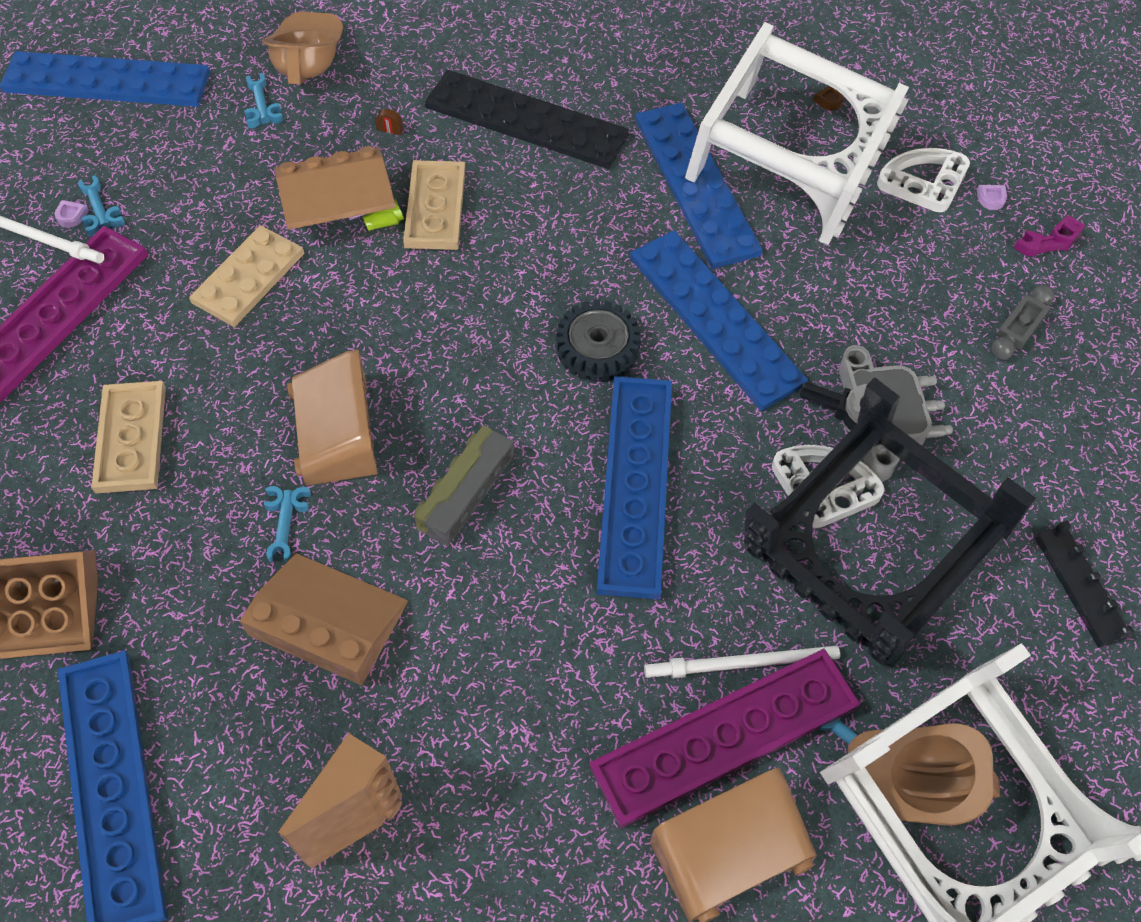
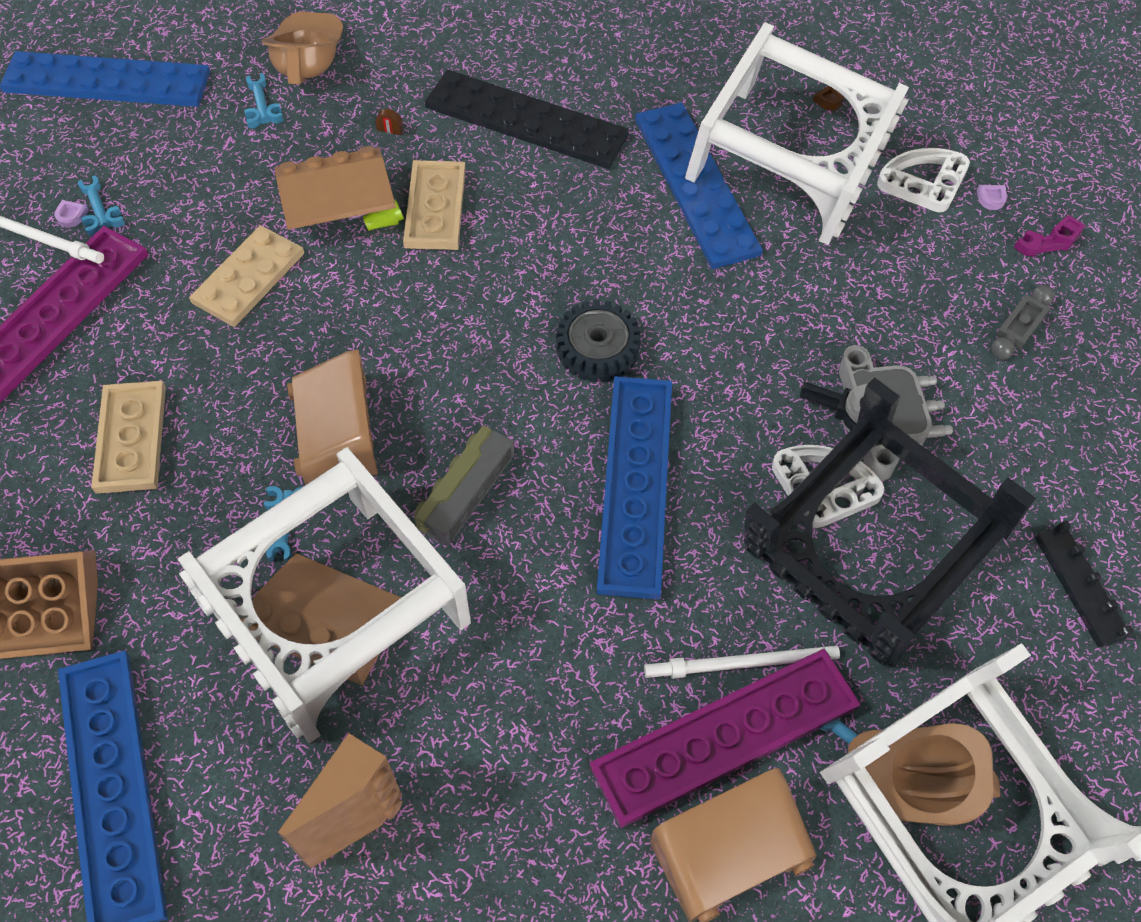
(307, 690): none -> white arch
(718, 320): blue plate -> none

